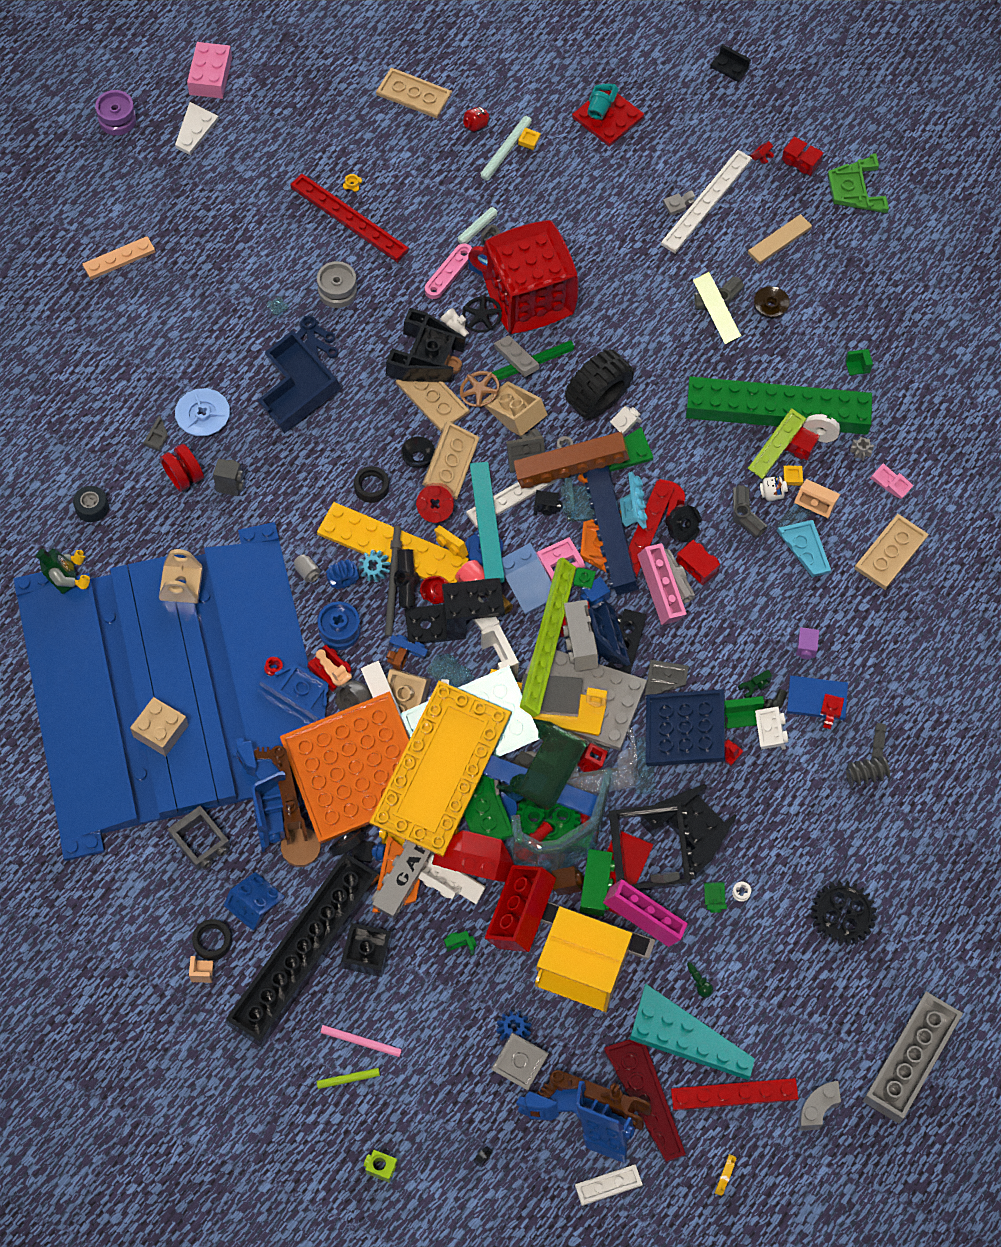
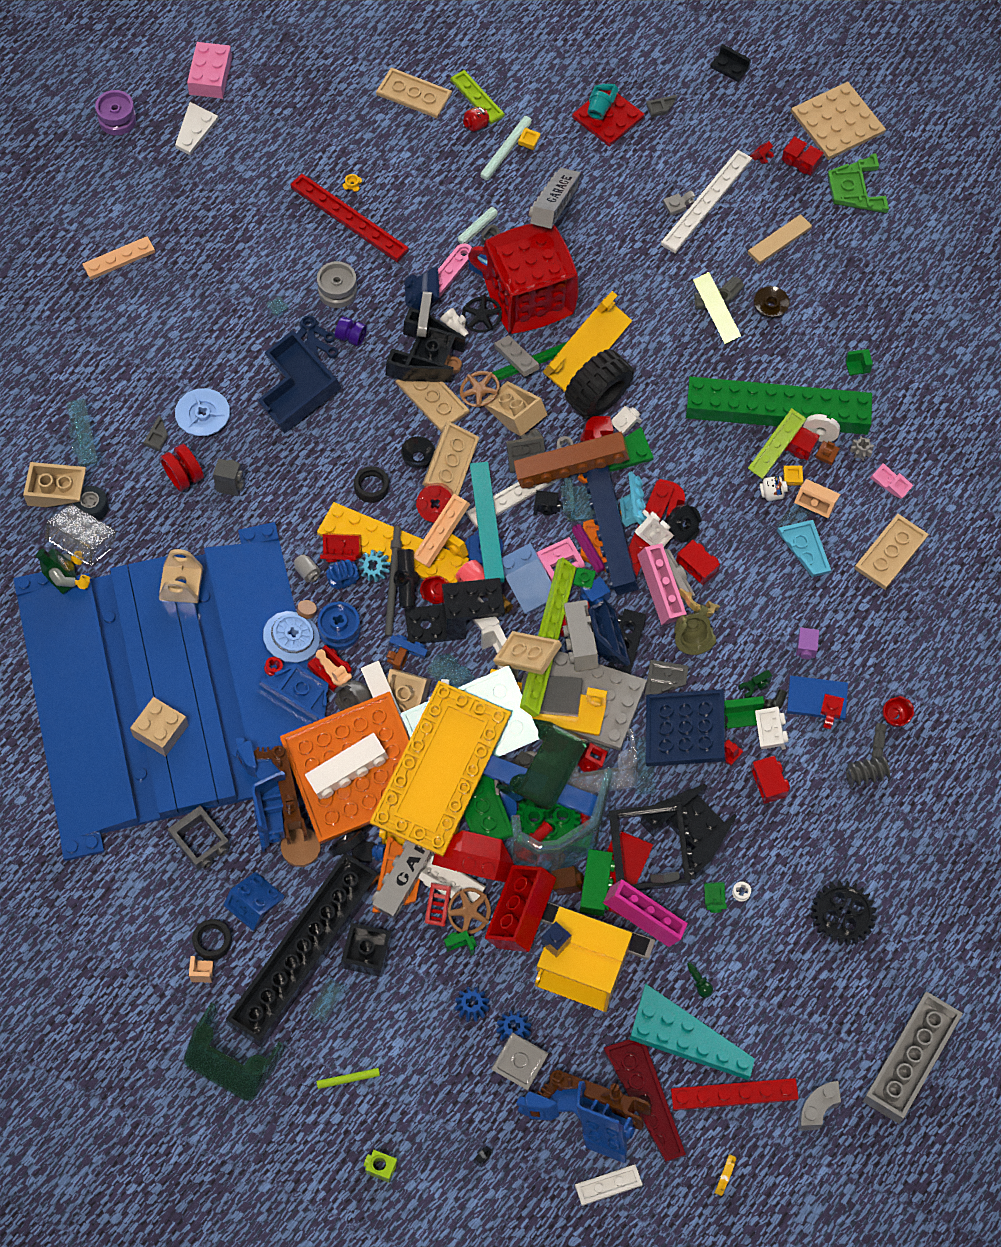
(53, 484): none -> tan slope
(80, 534): none -> clear brick
(81, 432): none -> clear light blue bracket
(238, 1079): none -> clear green windscreen
(283, 645): none -> light blue piece
(306, 609): none -> medium nougat tile
(326, 1000): none -> clear light blue tile
(341, 547): none -> red bracket
(347, 766): none -> white brick
(350, 331): none -> dark purple wheel
(361, 1041): bright pink bar -> none
(416, 285): none -> dark blue slope
(424, 314): none -> light grey beam
(437, 920): none -> red slope
(441, 530): none -> light nougat plate
(469, 910): none -> medium nougat wheel
(476, 95): none -> lime tile
(477, 1009): none -> blue gear
(527, 652): none -> tan tile
(554, 198): none -> light grey brick
(556, 939): none -> dark blue brick
(588, 548): none -> magenta axle
(592, 337): none -> yellow bracket
(597, 427): none -> red brick
(654, 531): none -> white bracket
(660, 106): none -> dark grey tile
(694, 630): none -> olive helmet
(742, 505): dark grey piece -> none
(769, 779): none -> red brick
(827, 452): none -> dark orange tile
(838, 120): none -> tan plate
(896, 706): none -> red hair

